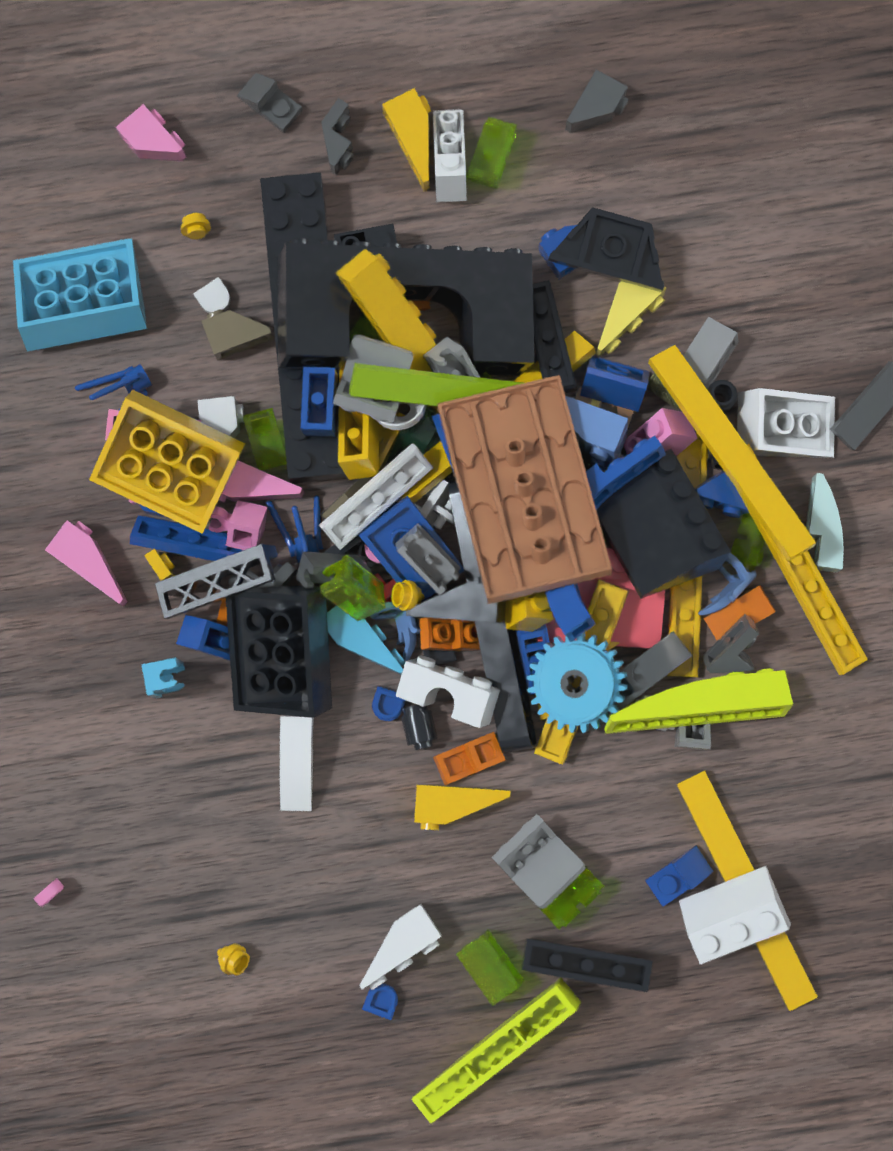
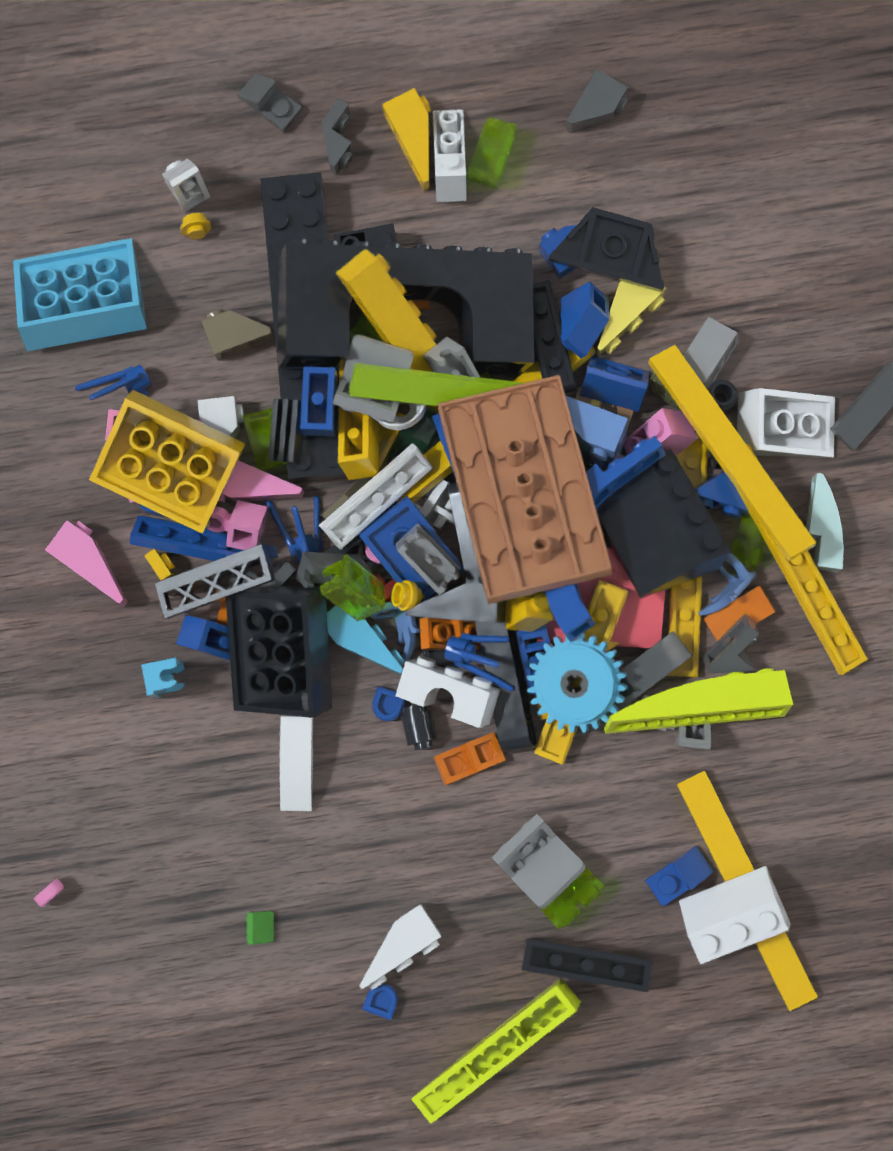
(148, 138): bright pink slope -> none
(186, 183): none -> white slope
(213, 296): white tile -> none
(233, 959): yellow plate -> none
(260, 927): none -> bright green slope
(282, 431): none -> black tile
(446, 804): yellow slope -> none
(463, 653): none -> blue plant
(490, 967): clear neon green hinge -> none
(583, 318): none -> blue slope

